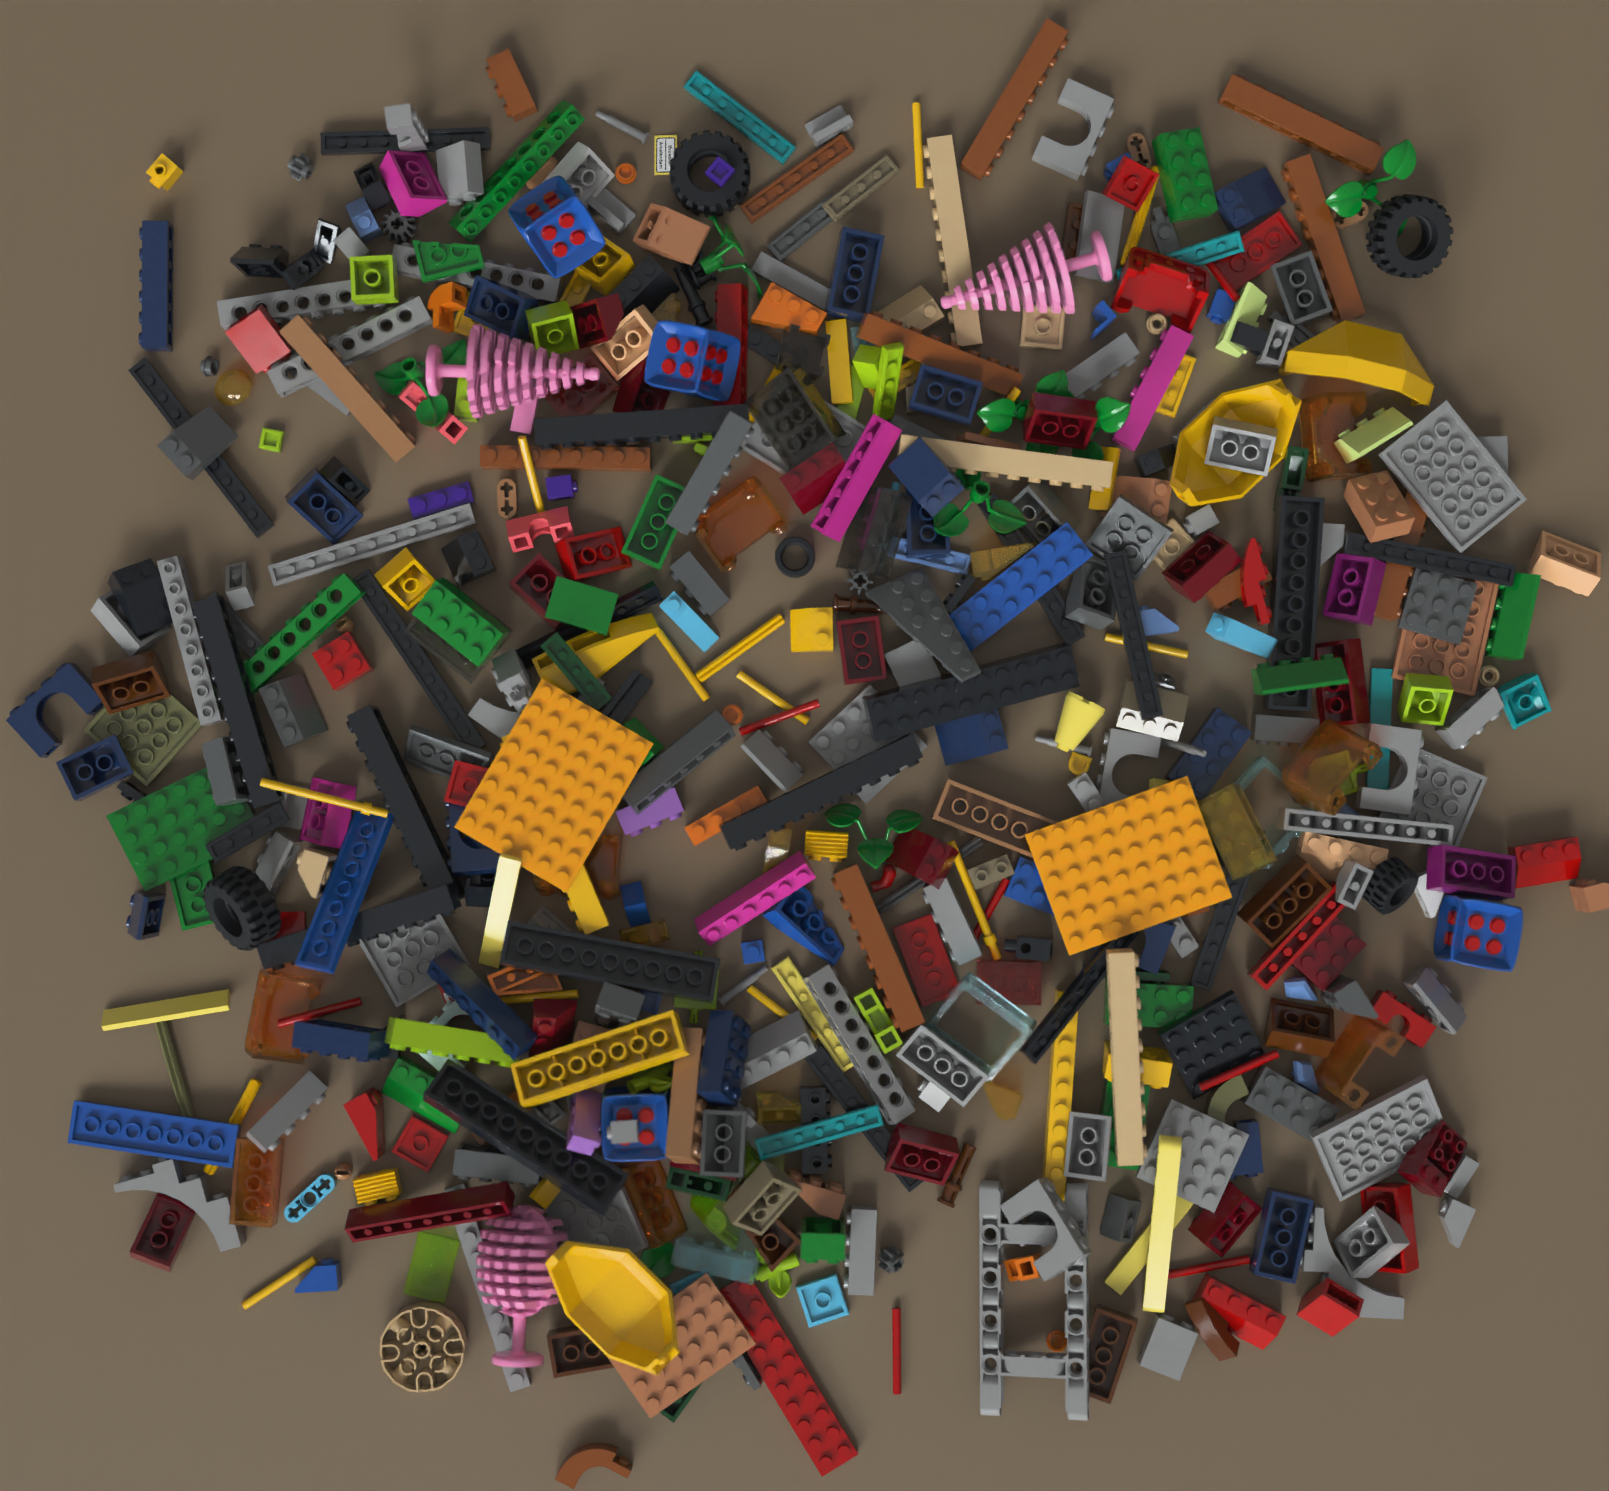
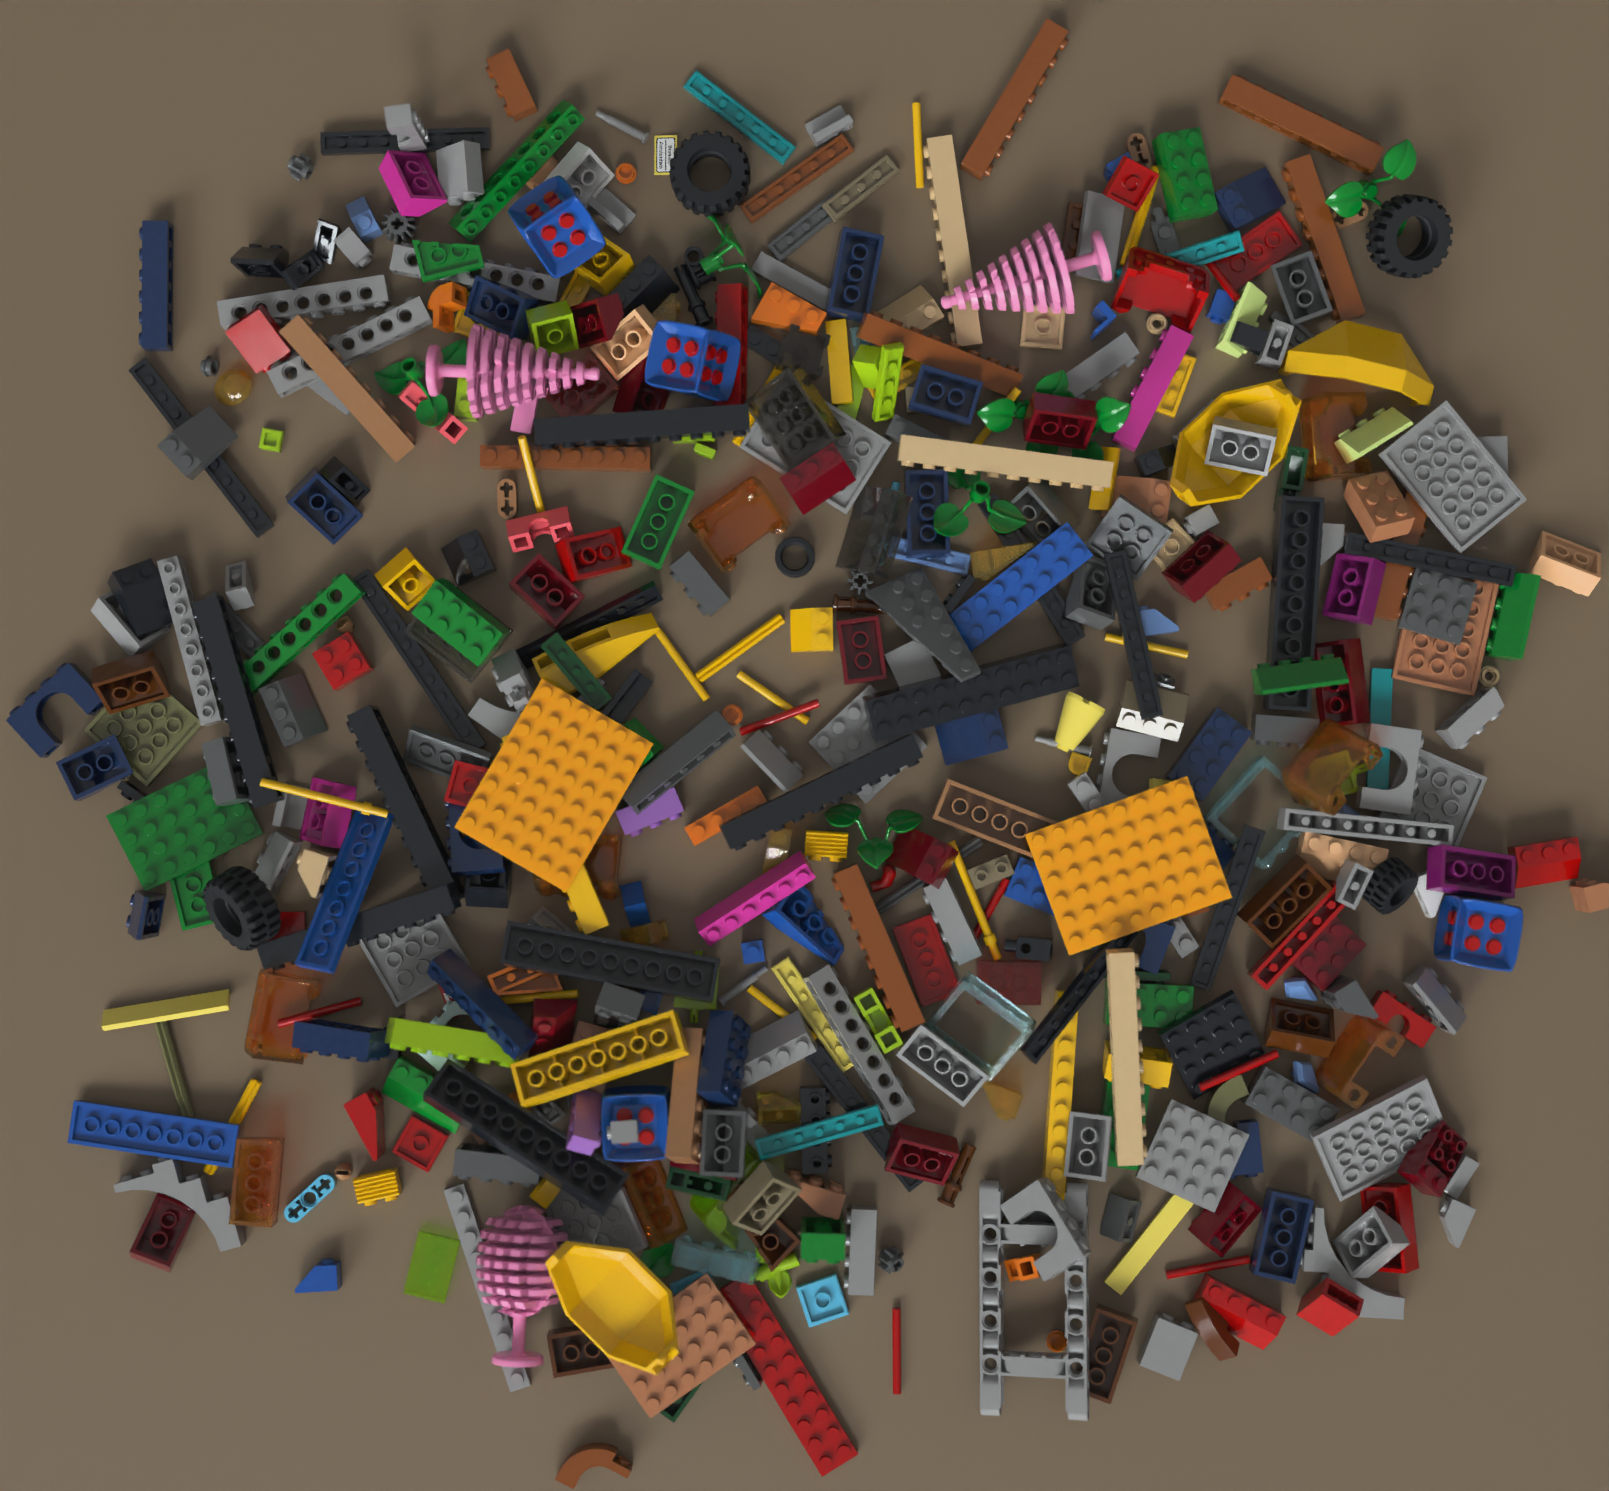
(164, 172): yellow brick -> none
(248, 832): black tile -> none
(279, 1282): yellow bar -> none
(287, 1111): light grey brick -> none
(372, 186): black slope -> none
(372, 545): light grey plate -> none
(374, 279): lime brick -> none
(427, 1368): tan brick -> none
(430, 1212): dark red brick -> none
(441, 500): dark purple plate -> none
(500, 909): light yellow tile -> none
(561, 487): dark purple brick -> none
(581, 605): green tile -> none
(653, 1078): lime plant -> none
(670, 234): nougat slope -> none
(689, 621): medium azure slope -> none
(708, 473): dark grey brick -> none
(720, 172): dark purple plate -> none
(856, 478): dark pink brick -> none
(926, 476): dark blue slope -> none
(932, 1095): white brick -> none
(968, 437): nougat tile -> none
(1095, 109): light grey arch -> none
(1161, 1223): light yellow beam -> none
(1183, 747): light grey piece -> none
(1236, 831): clear yellow brick -> none
(1240, 635): medium azure slope -> none
(1251, 573): red slope -> none
(1425, 699): lime brick -> none
(1523, 699): teal slope -> none

